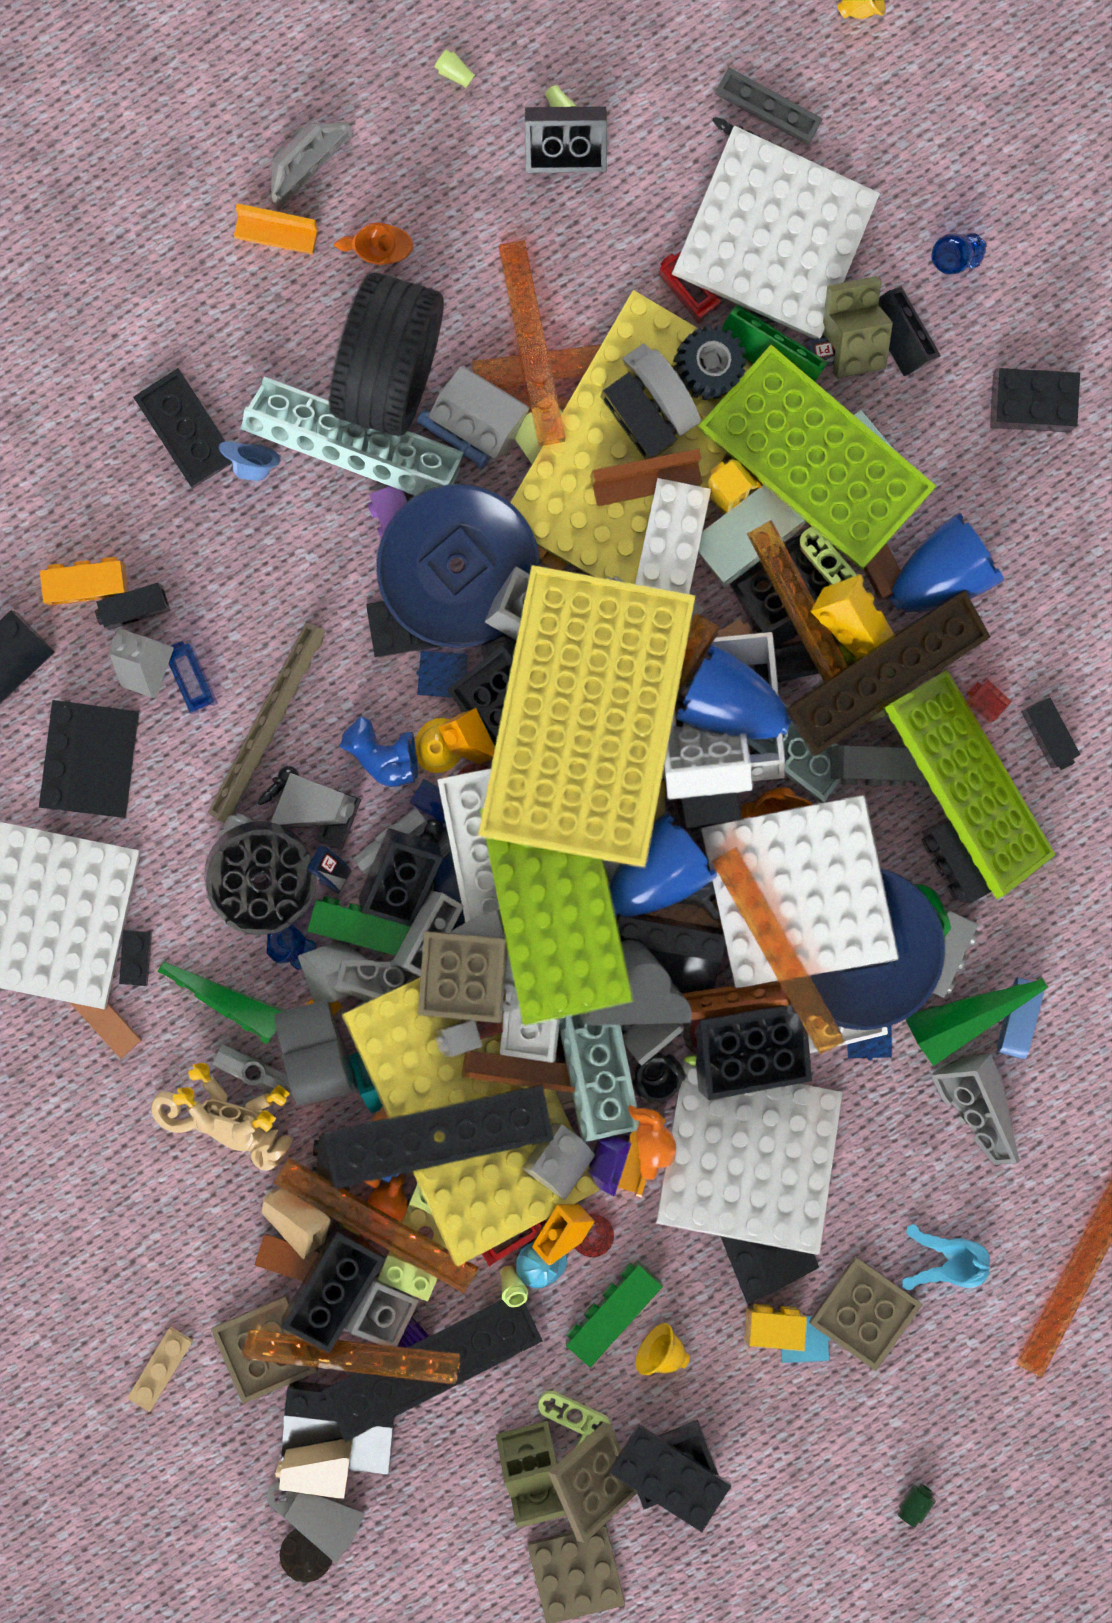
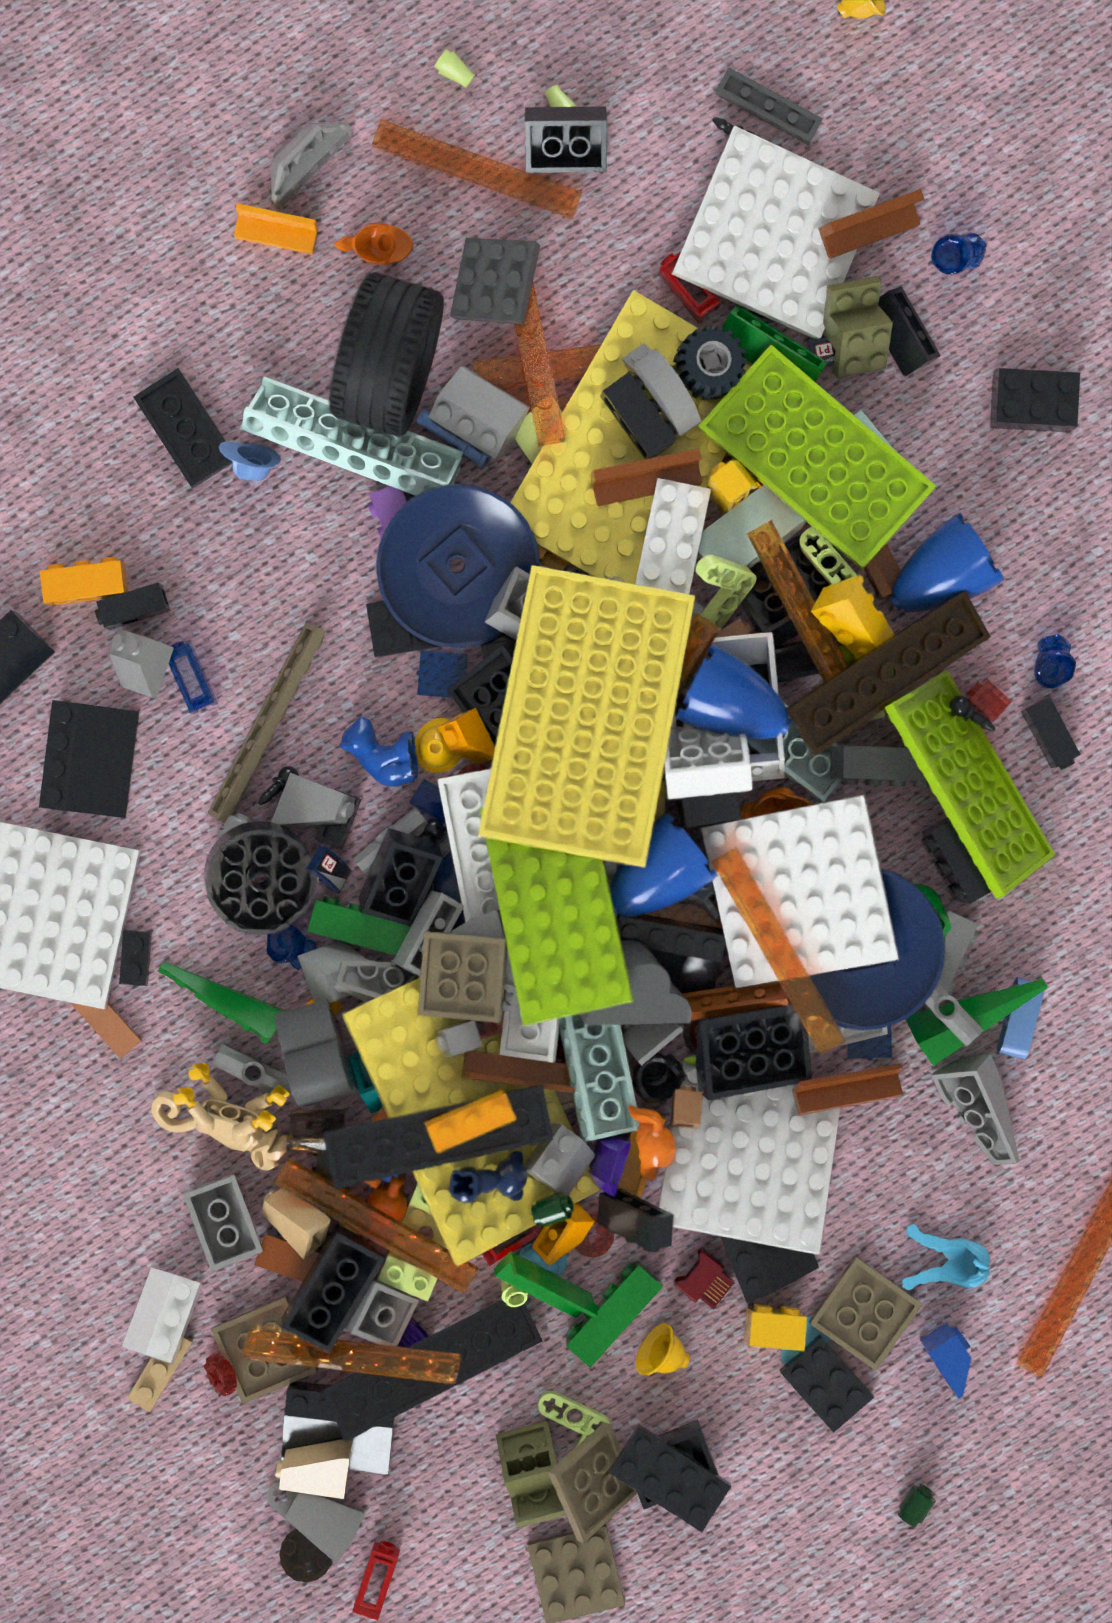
(162, 1315): none -> white slope
(220, 1374): none -> clear red gear
(222, 1222): none -> light grey slope
(307, 1128): none -> clear smoke tile
(385, 1553): none -> red window
(470, 1121): none -> light orange brick
(476, 169): none -> clear orange tile
(495, 280): none -> dark grey plate
(508, 1178): none -> dark blue animal
(545, 1285): none -> green panel
(552, 1209): none -> dark green brick
(635, 1220): none -> black brick
(686, 1108): none -> medium nougat brick
(705, 1280): none -> dark red piece
(733, 586): none -> yellowish green beam
(826, 1383): none -> black plate
(848, 1089): none -> dark orange panel
(871, 224): none -> dark orange panel
(949, 1353): none -> blue slope
(959, 1021): none -> light grey piece
(962, 708): none -> black bar
(1054, 662): none -> clear blue hair

